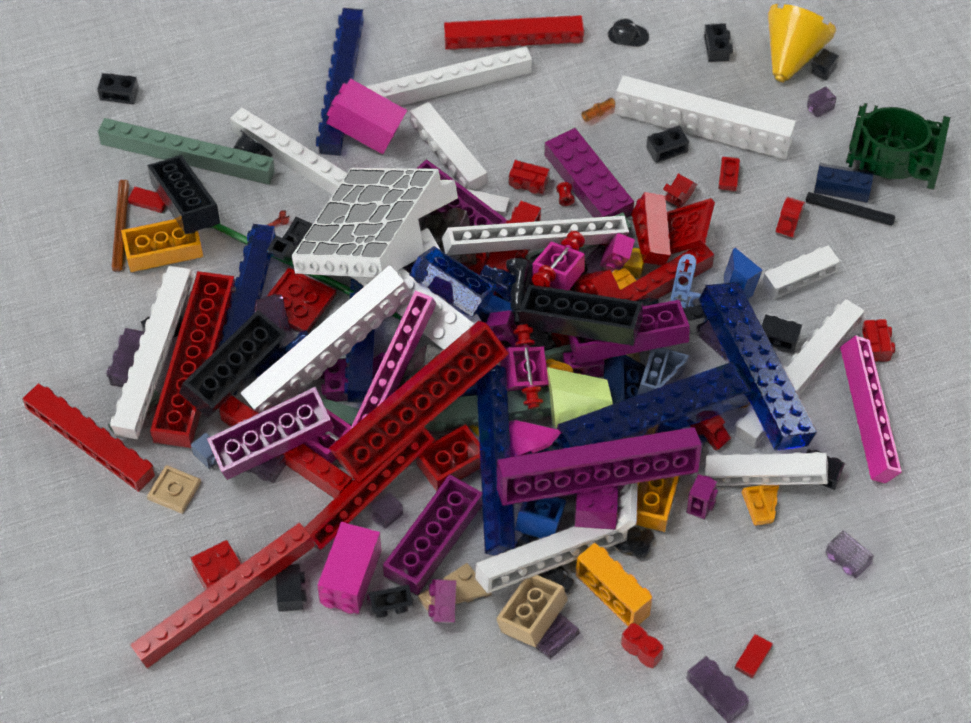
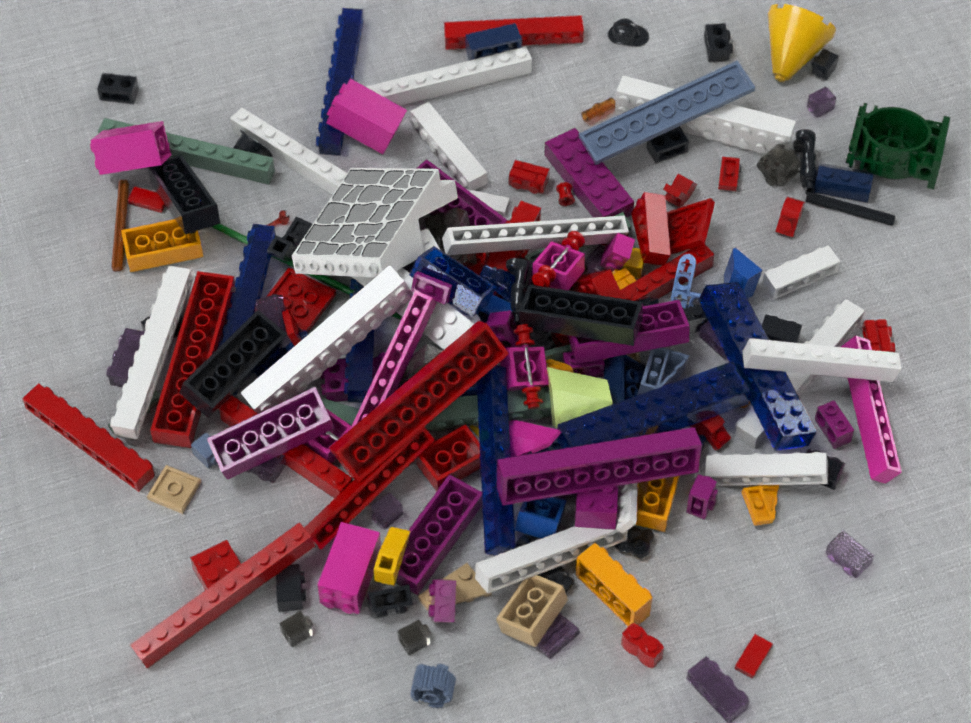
(130, 148): none -> dark pink brick
(291, 327): none -> red tile
(296, 628): none -> clear smoke brick
(391, 556): none -> yellow slope
(414, 637): none -> clear smoke brick
(432, 287): none -> magenta plate
(433, 685): none -> sand blue brick
(492, 41): none -> dark blue slope
(666, 112): none -> sand blue plate
(779, 165): none -> clear smoke brick
(805, 143): none -> black piece
(821, 360): none -> white brick
(834, 424): none -> magenta brick

